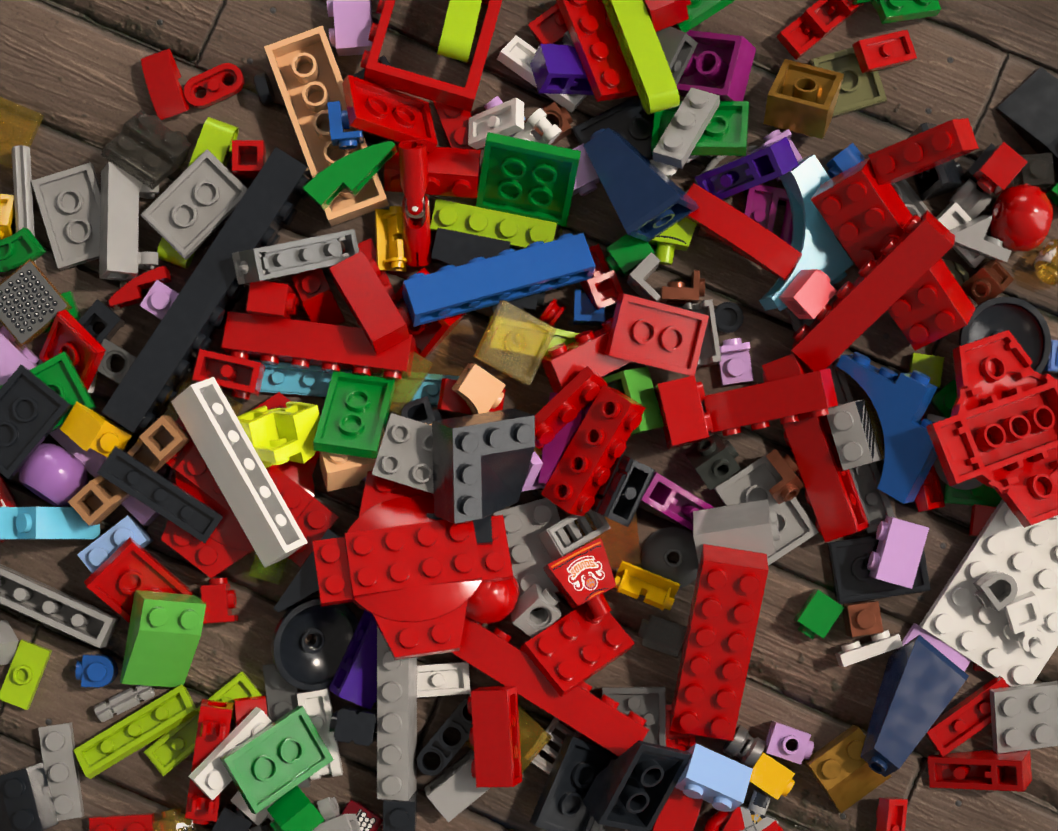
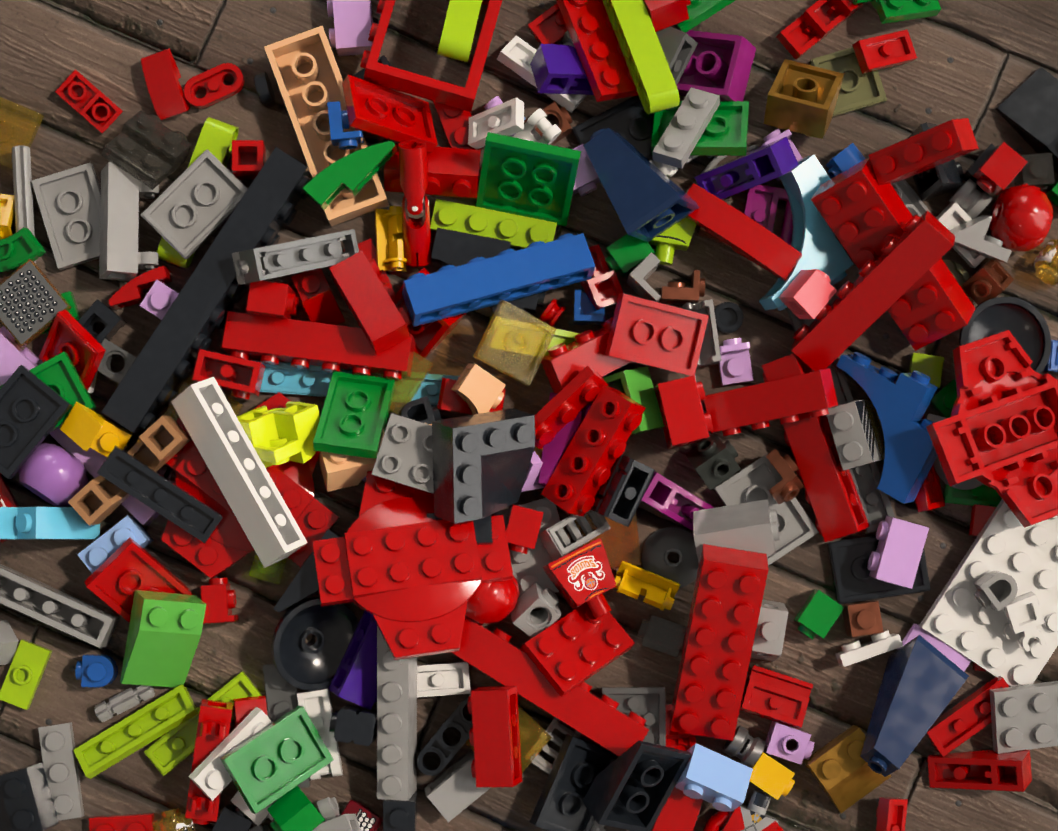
(88, 101): none -> red slope
(523, 528): none -> red brick
(770, 631): none -> light grey torso
(776, 697): none -> red plate

